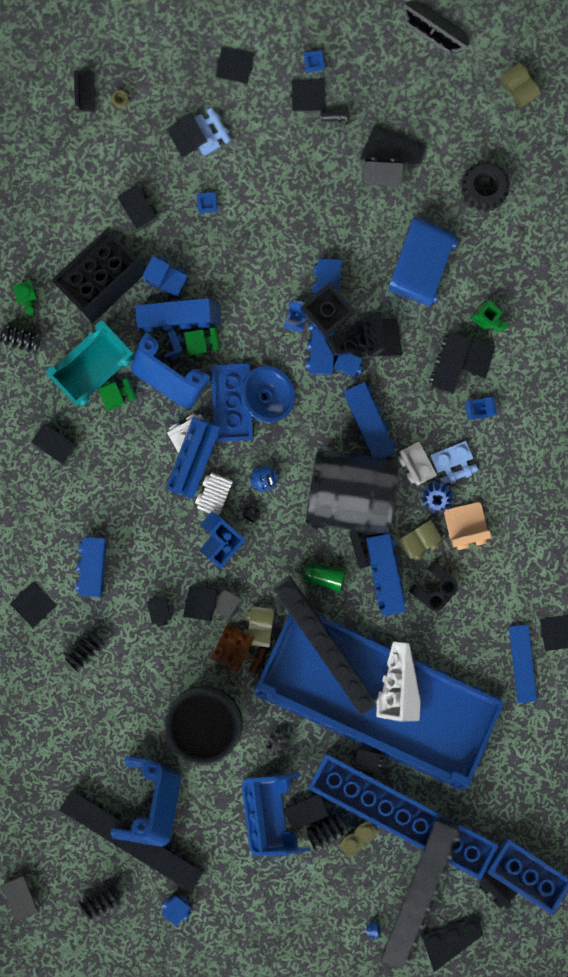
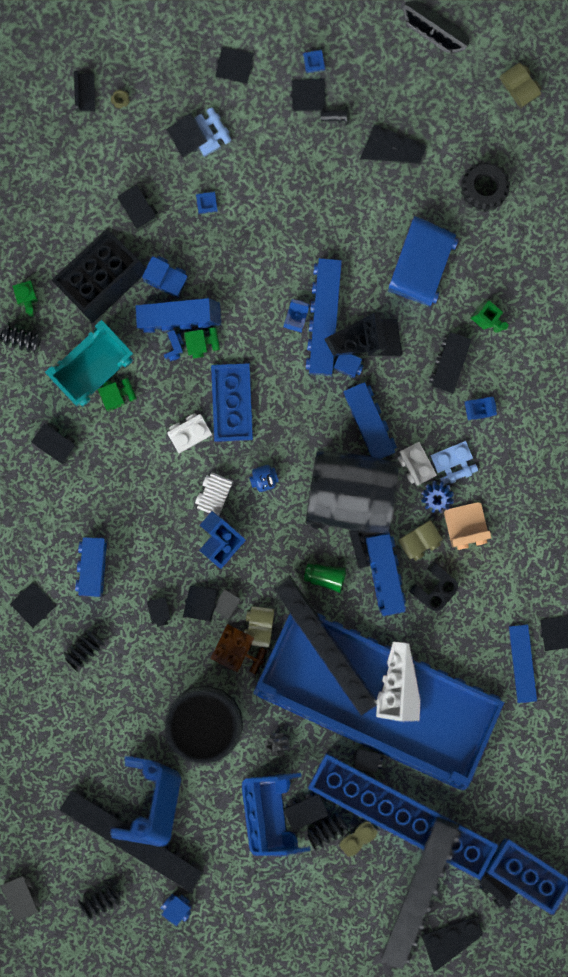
(164, 379): blue windscreen -> none
(193, 457): blue brick -> none
(251, 514): black plate -> none
(274, 387): blue dish -> none
(327, 310): black brick -> none
(373, 929): blue plate -> none
(383, 171): black brick -> none
(478, 357): black piece -> none

